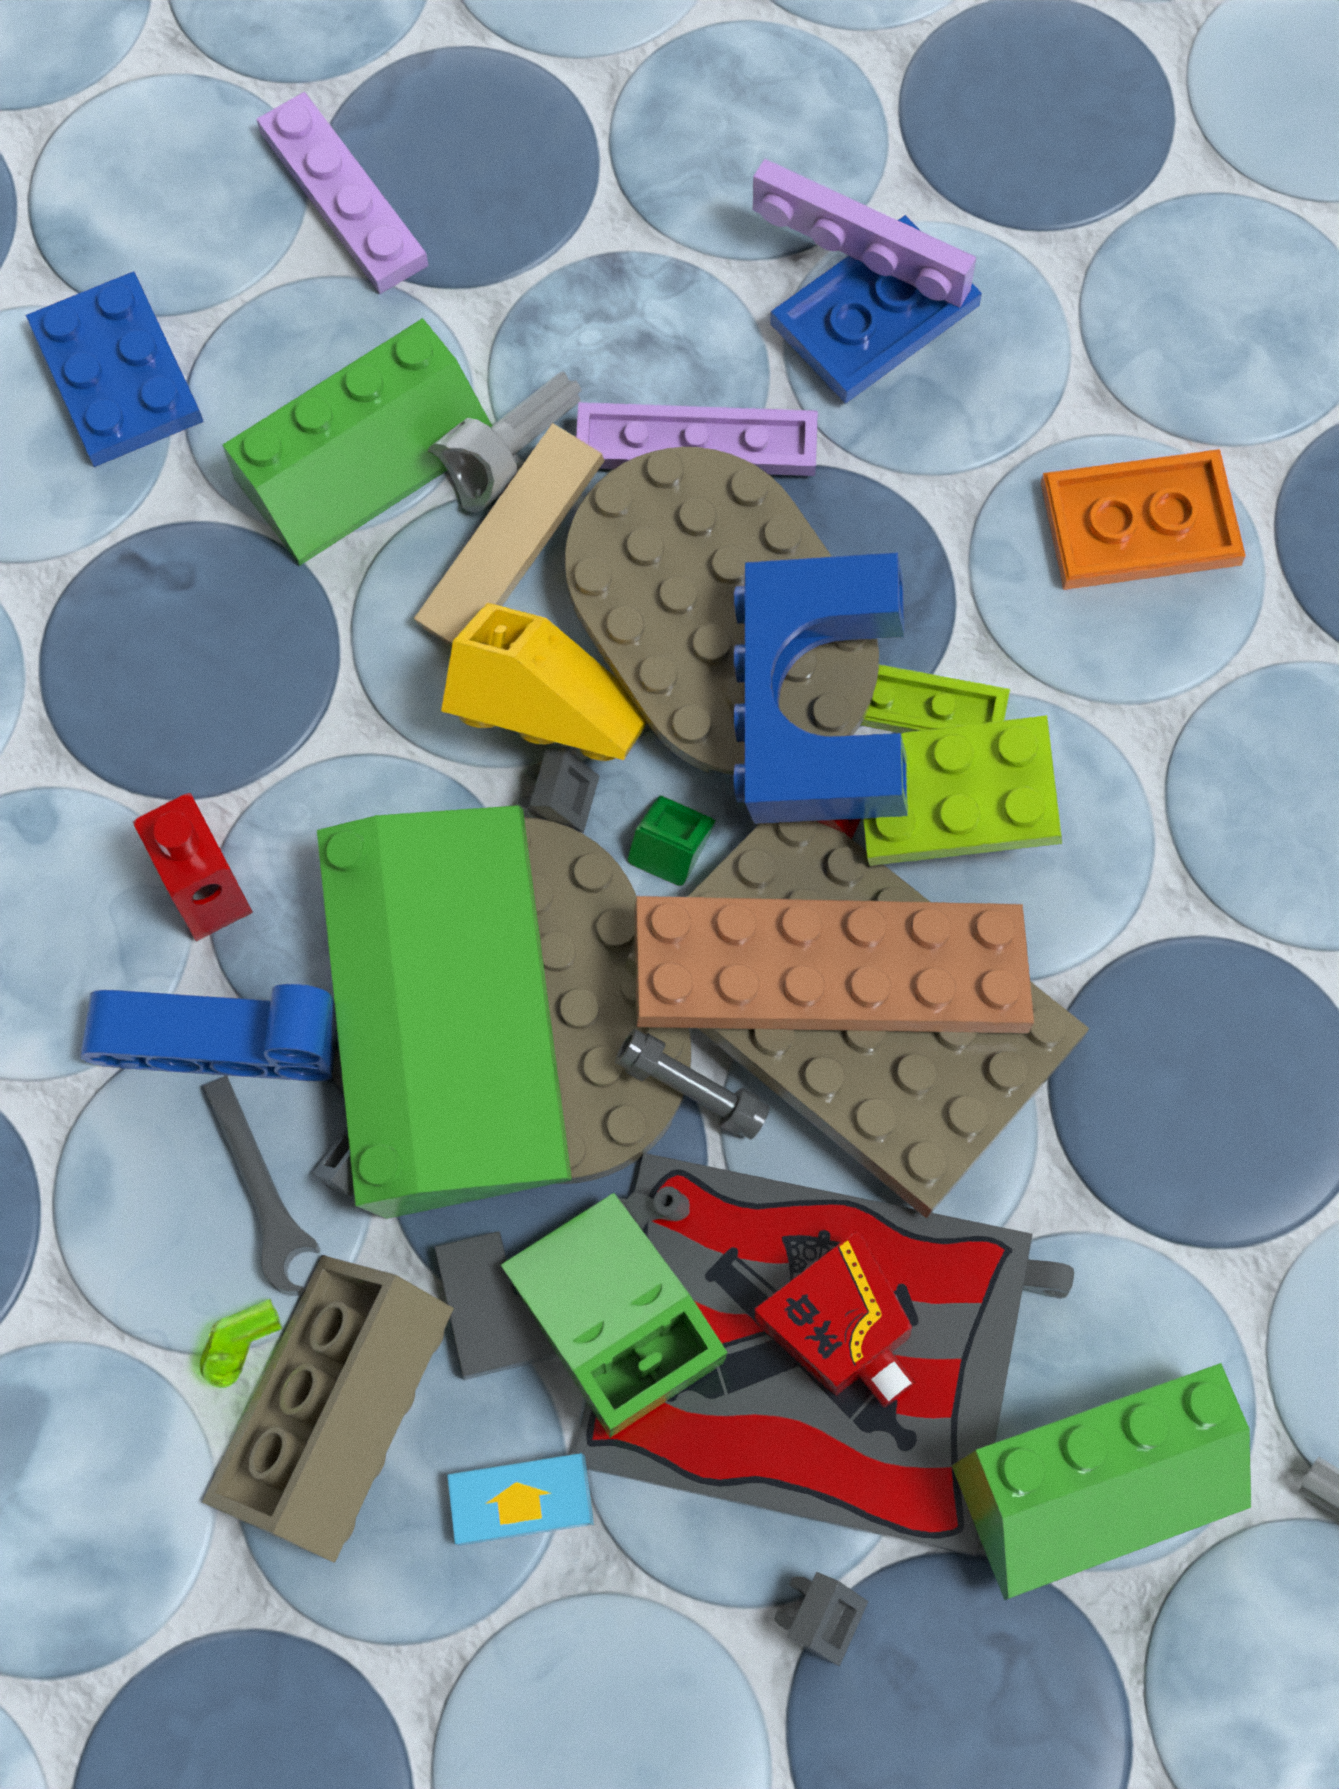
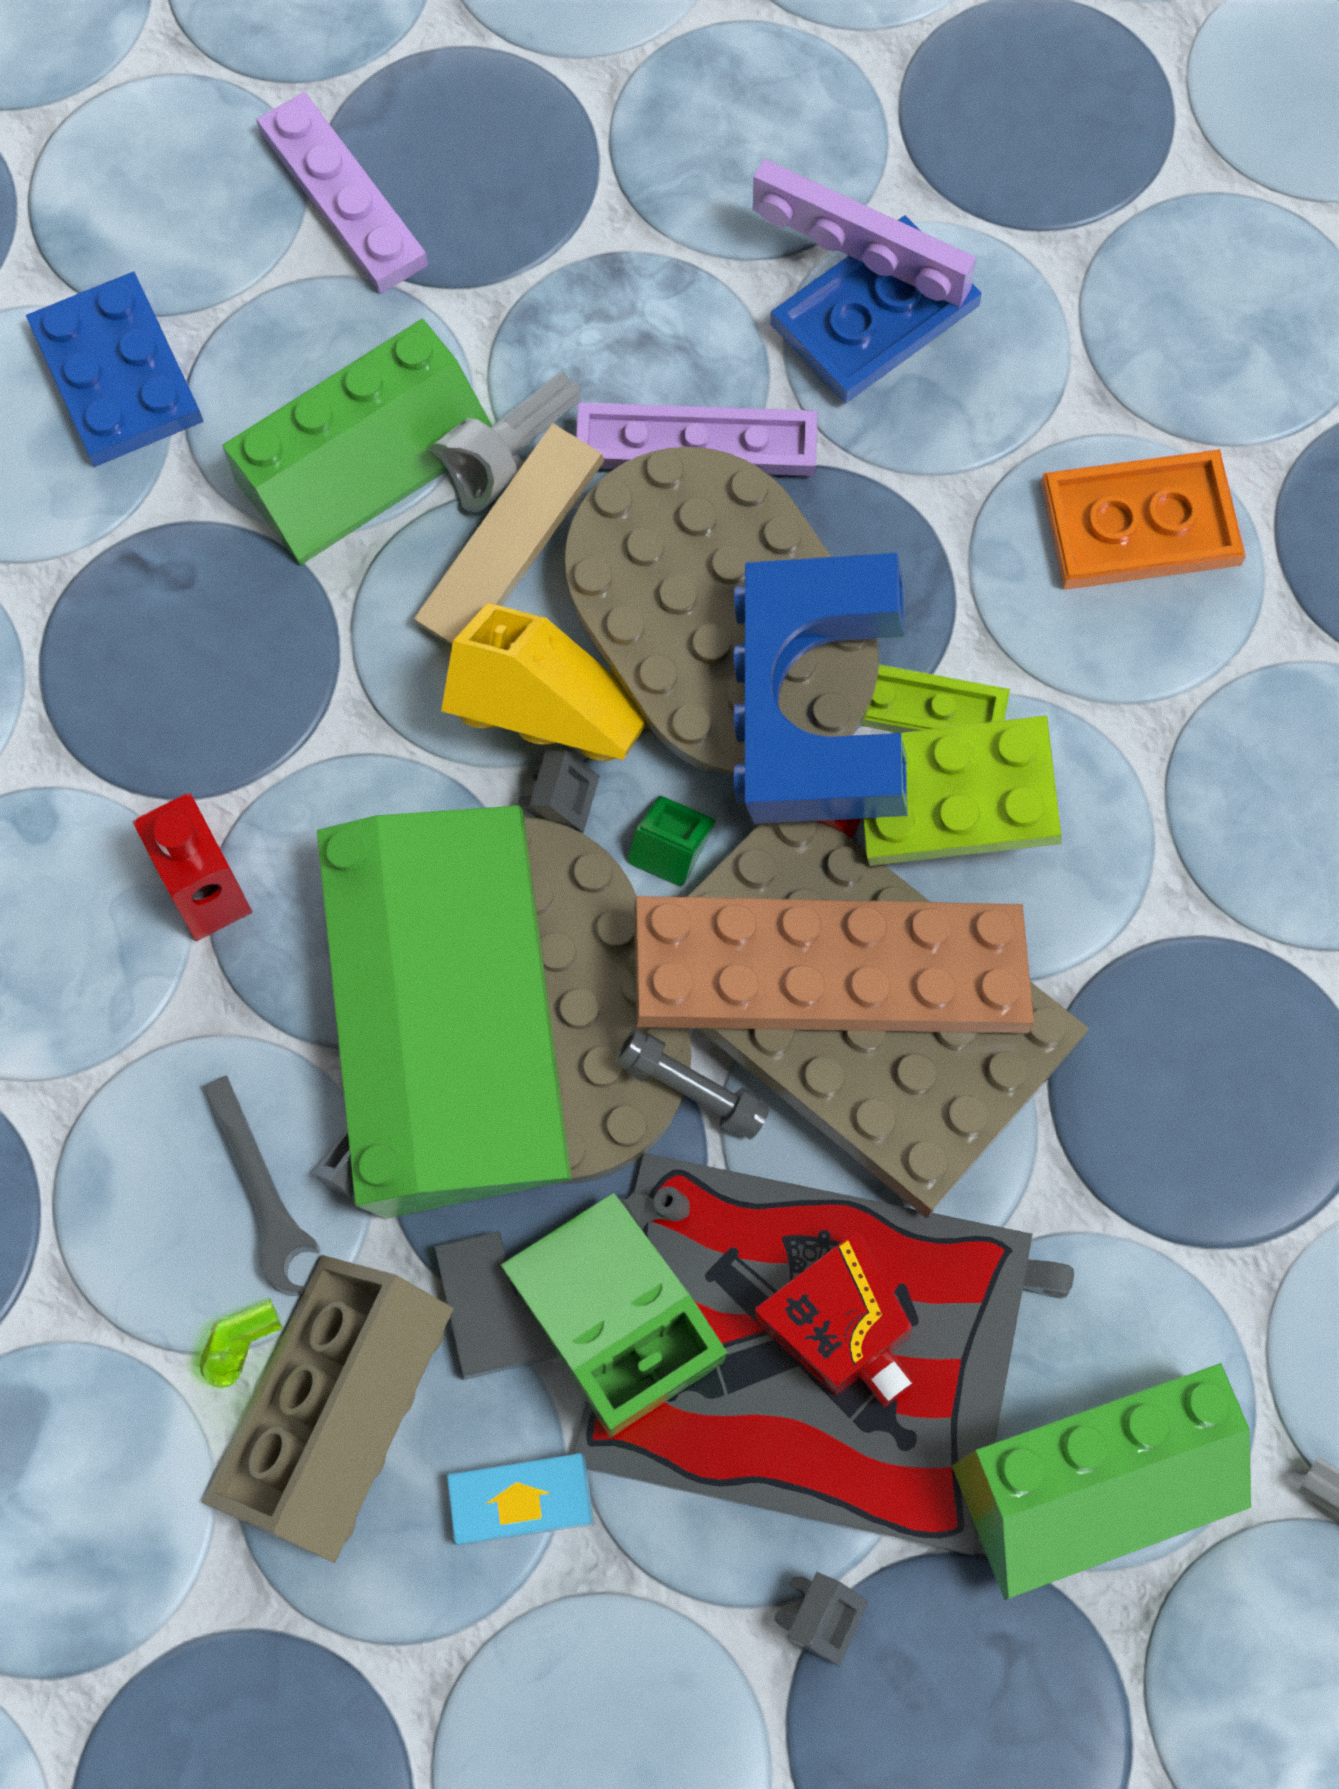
(214, 1035): blue beam -> none

